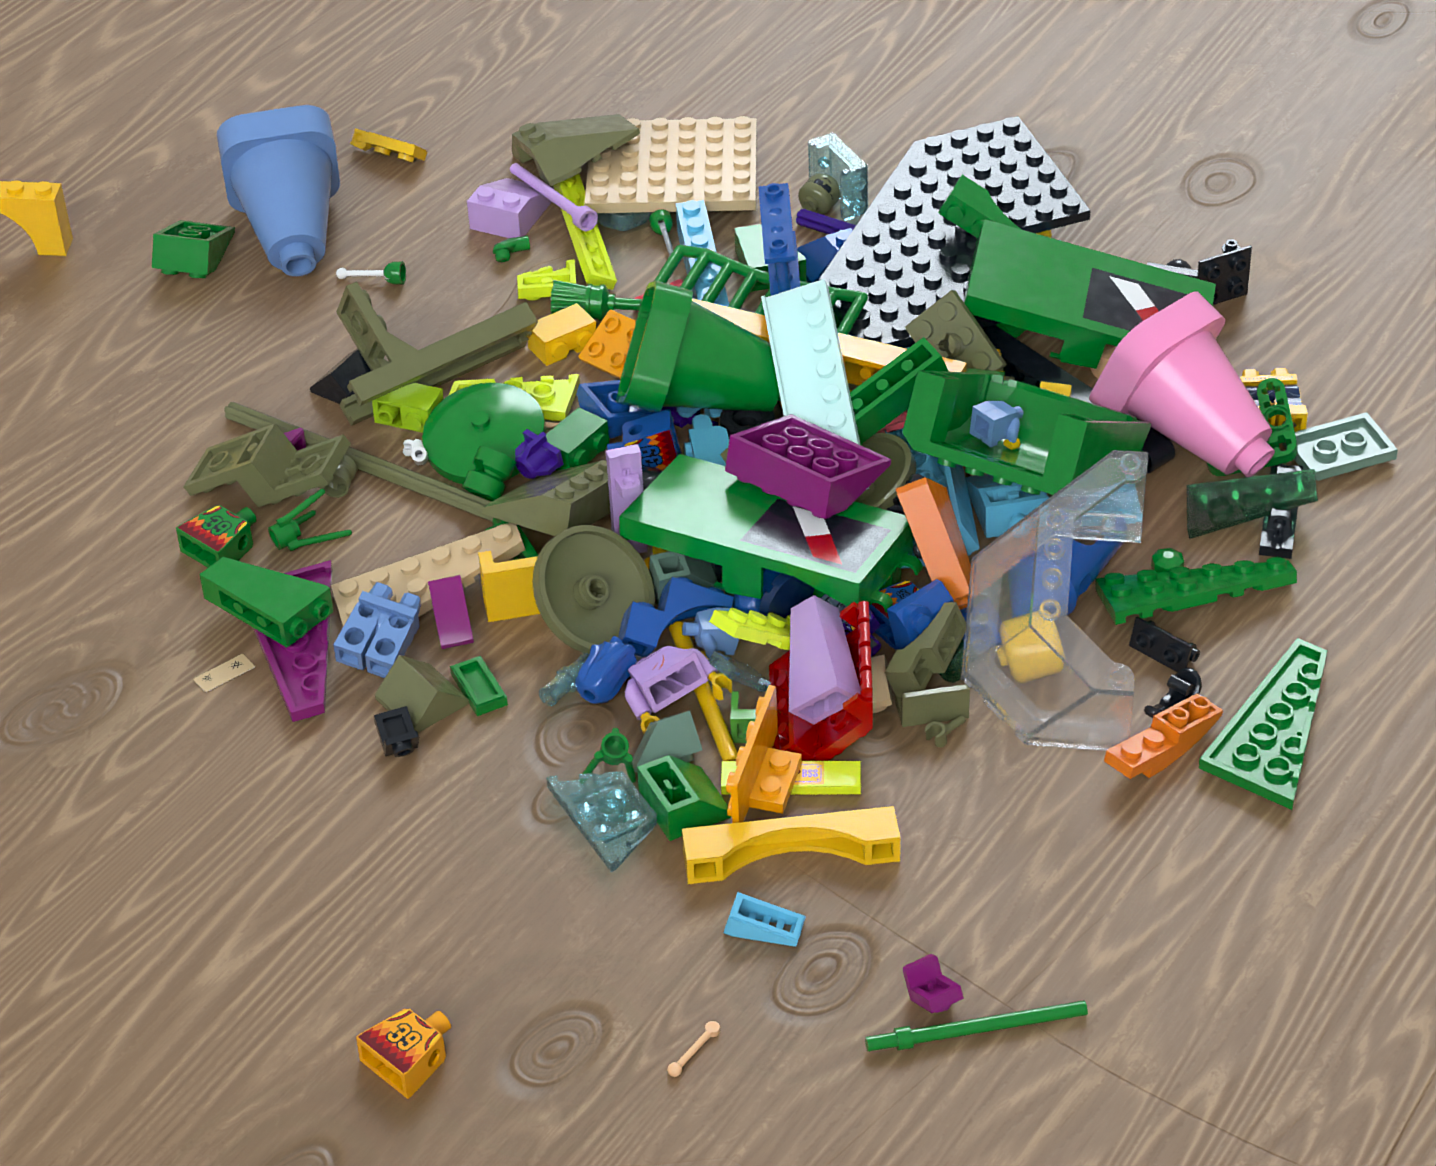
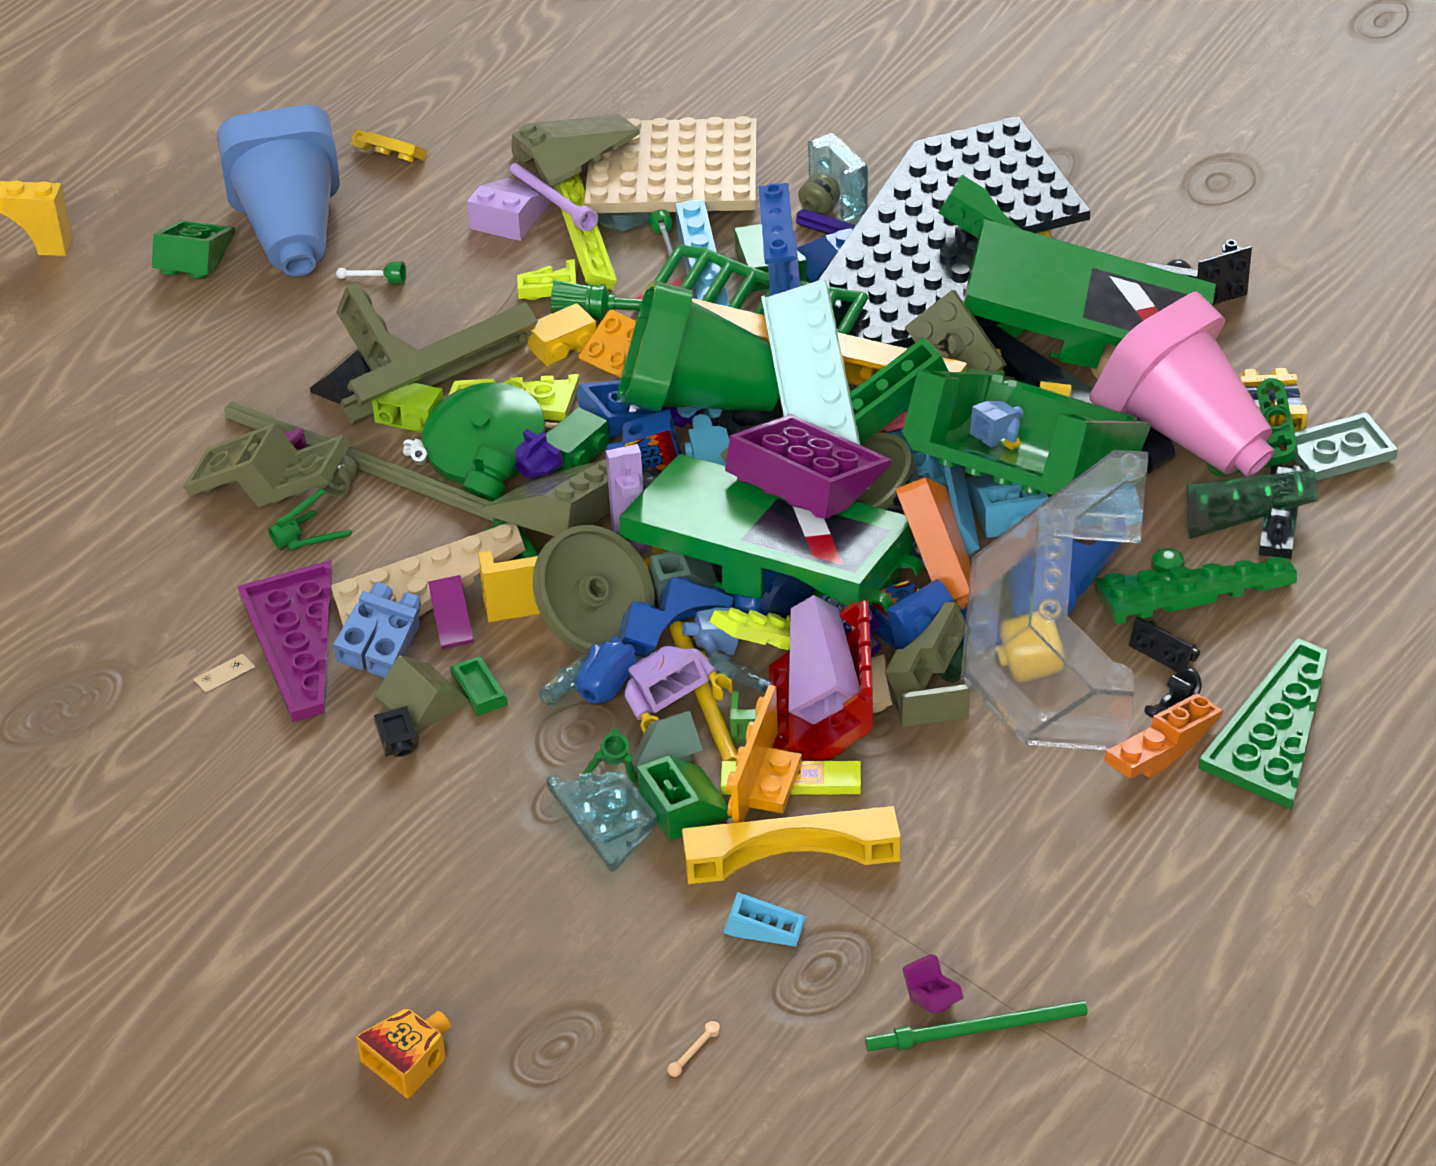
(217, 535): green torso -> none
(267, 599): green slope -> none
(504, 248): green arm -> none
(941, 731): olive hand -> none

